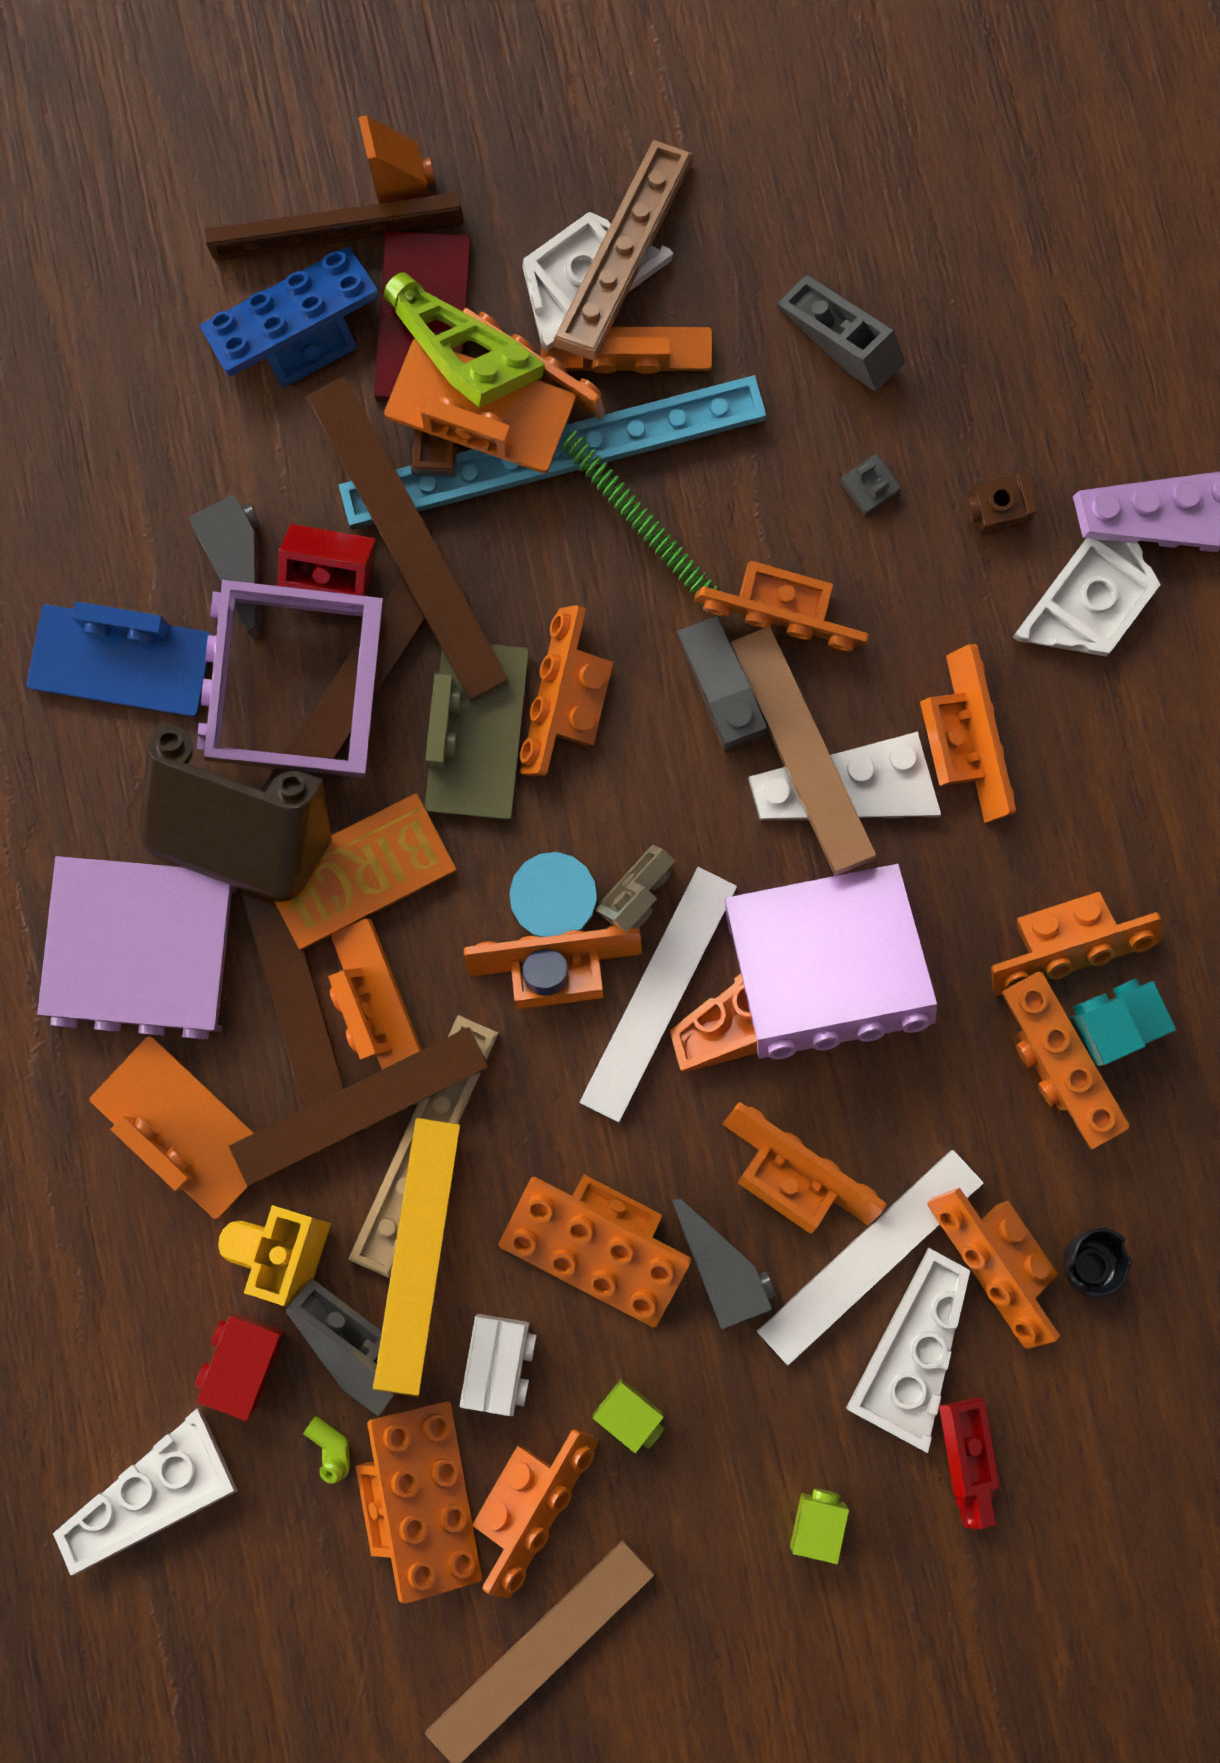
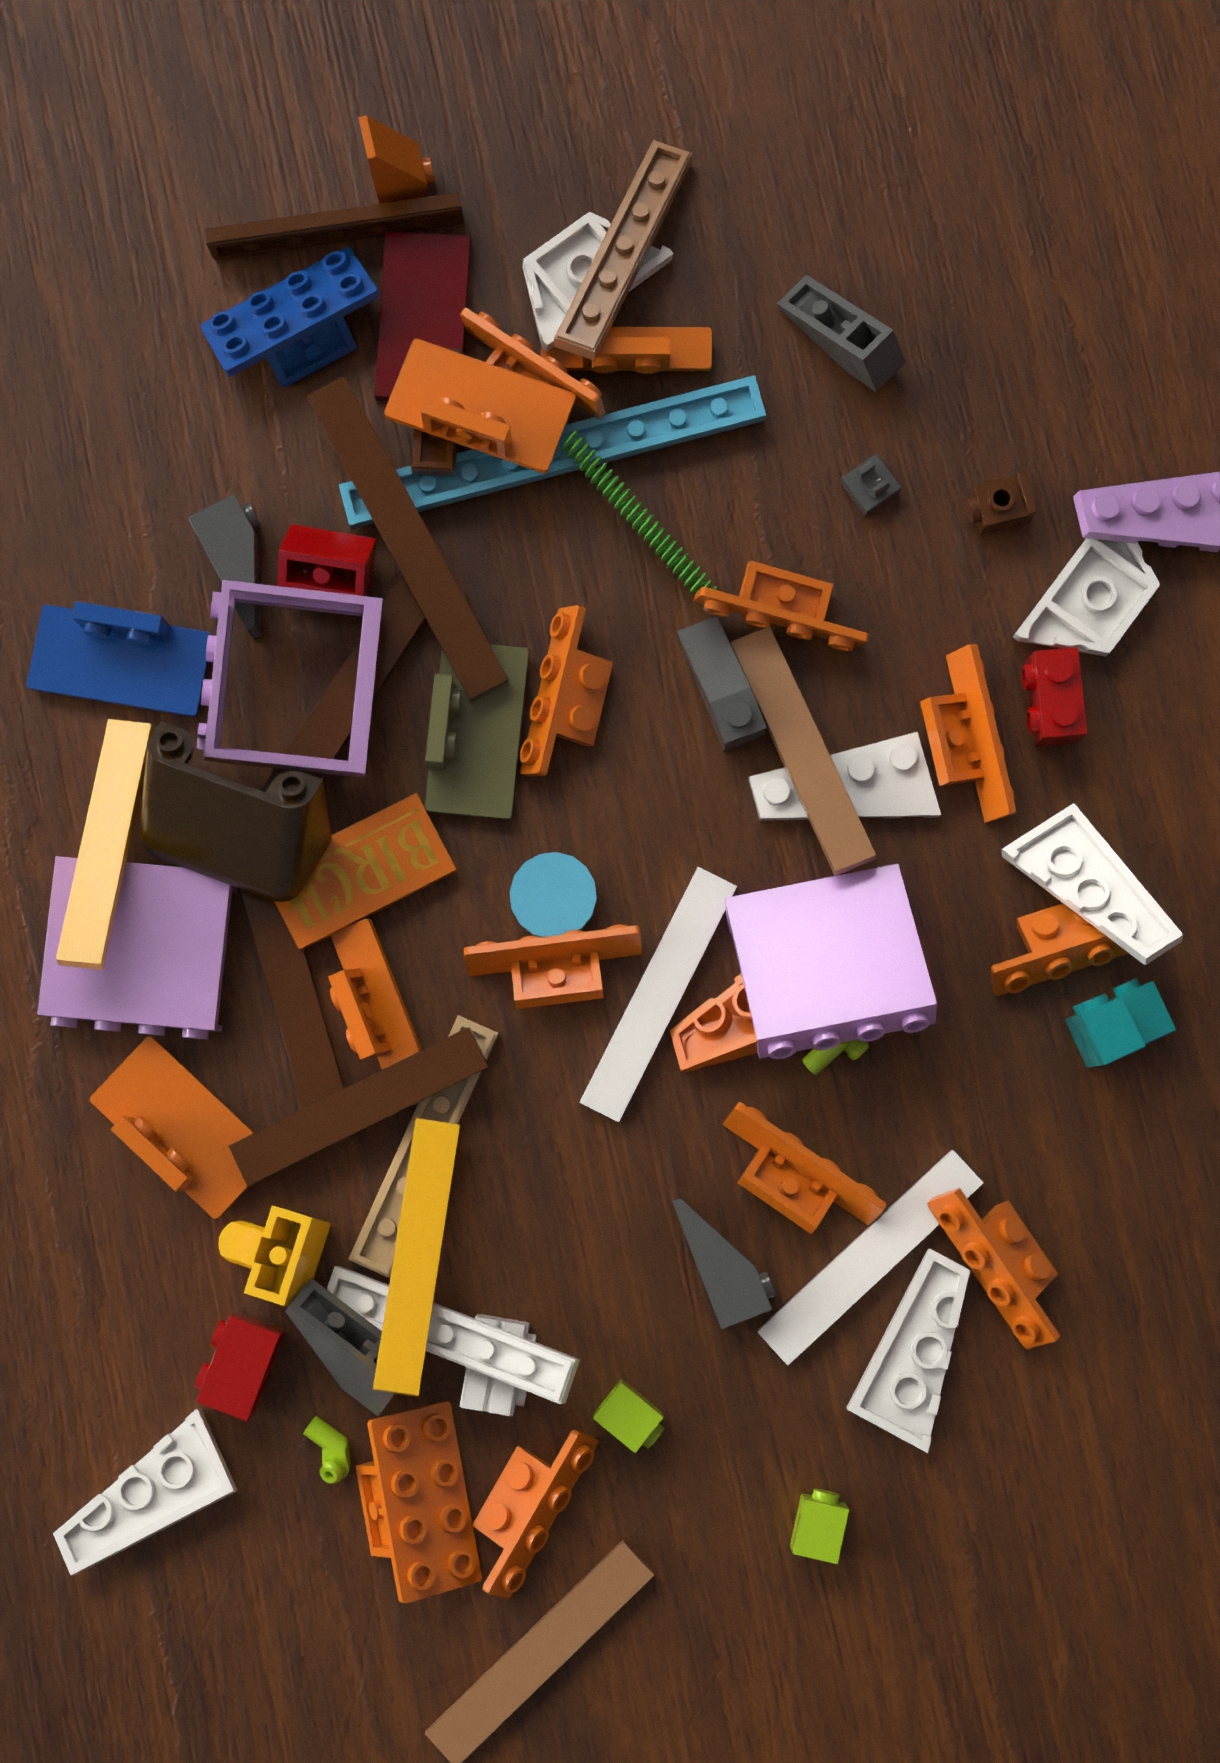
(104, 845): none -> yellow tile
(469, 1340): none -> white tile
(481, 379): lime plate -> none
(545, 972): tile -> none
(597, 1245): orange bracket -> none
(630, 899): dark tan plate -> none
(819, 1059): none -> lime arm
(971, 1460): red hinge -> none
(1055, 697): none -> red brick
(1062, 1061): orange bracket -> none
(1090, 878): none -> white wing
(1097, 1262): black hair -> none

